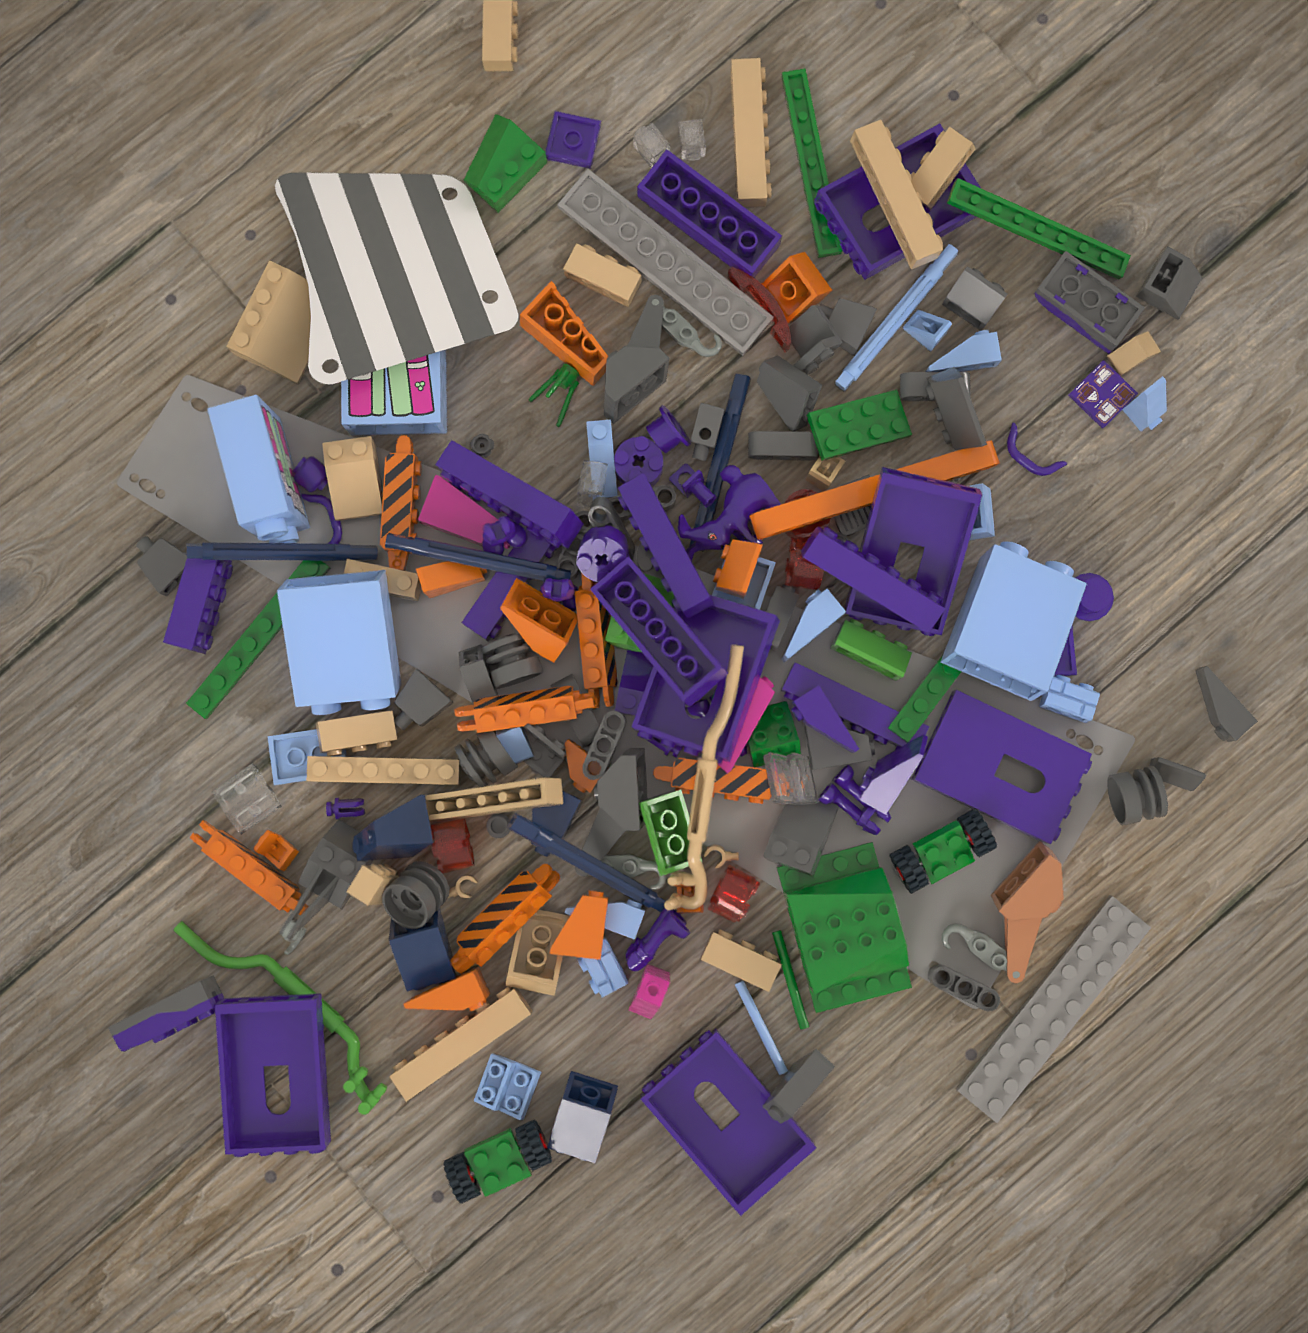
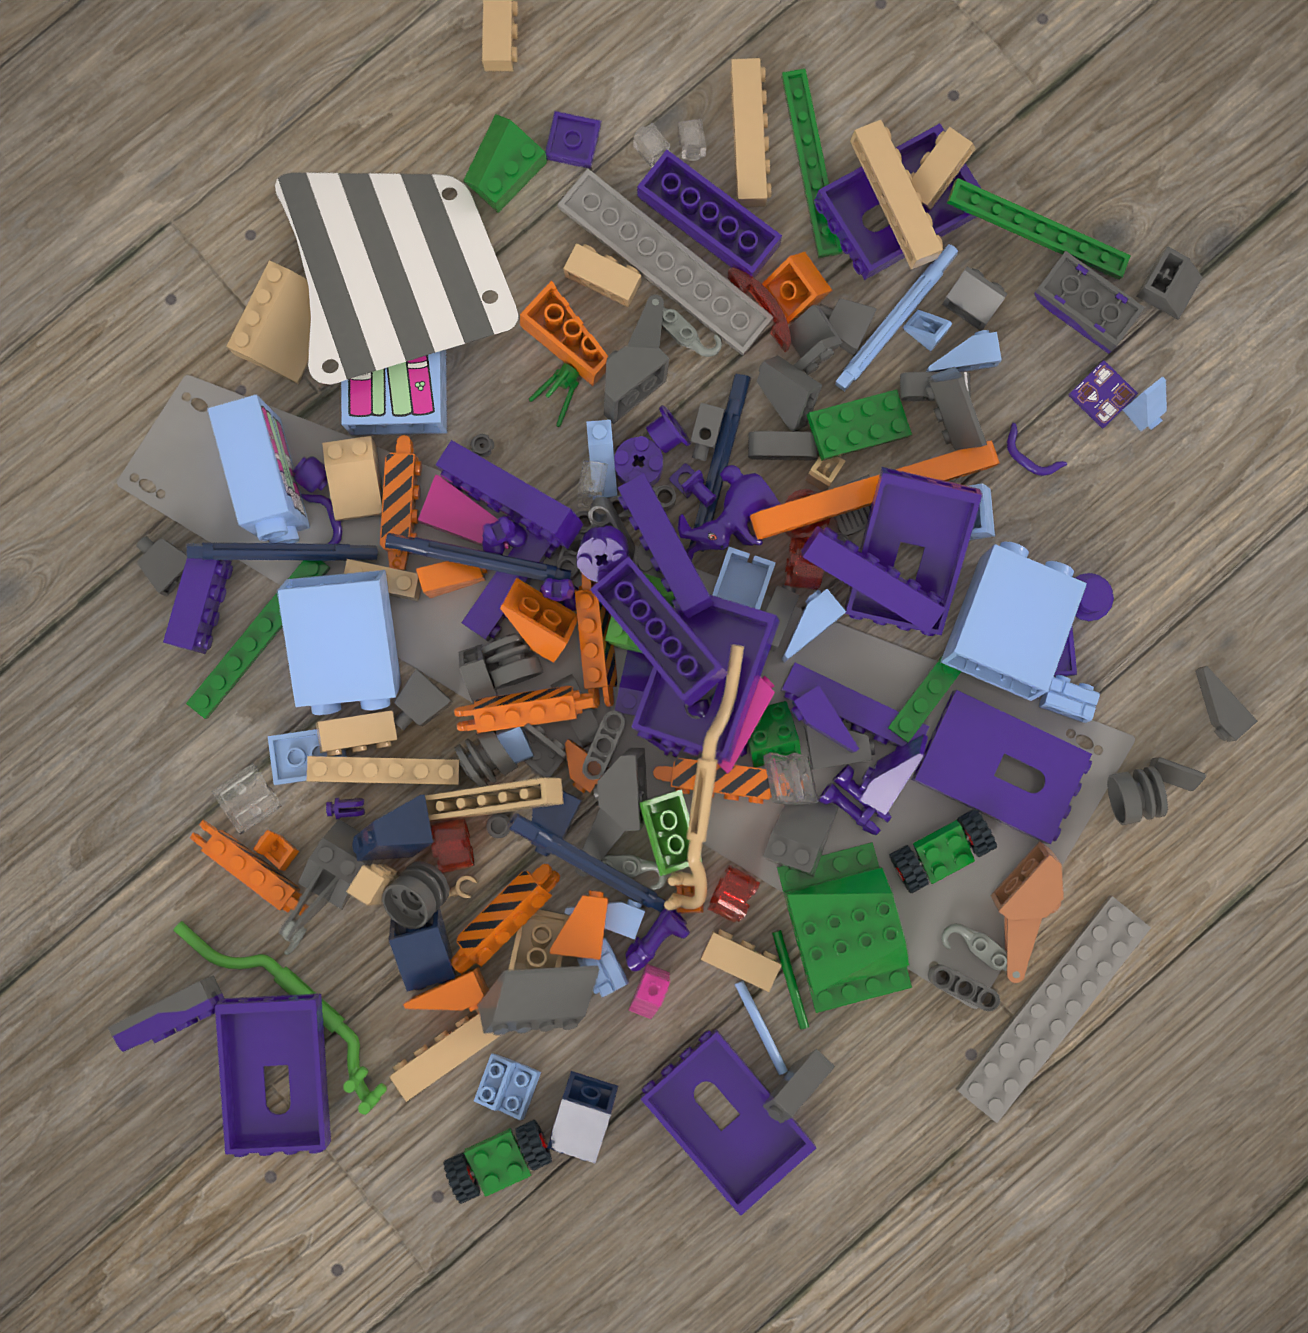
(538, 999): none -> dark grey slope
(726, 855): tan piece -> none
(738, 567): orange slope -> none
(872, 649): bright green slope -> none
(1133, 353): tan slope -> none

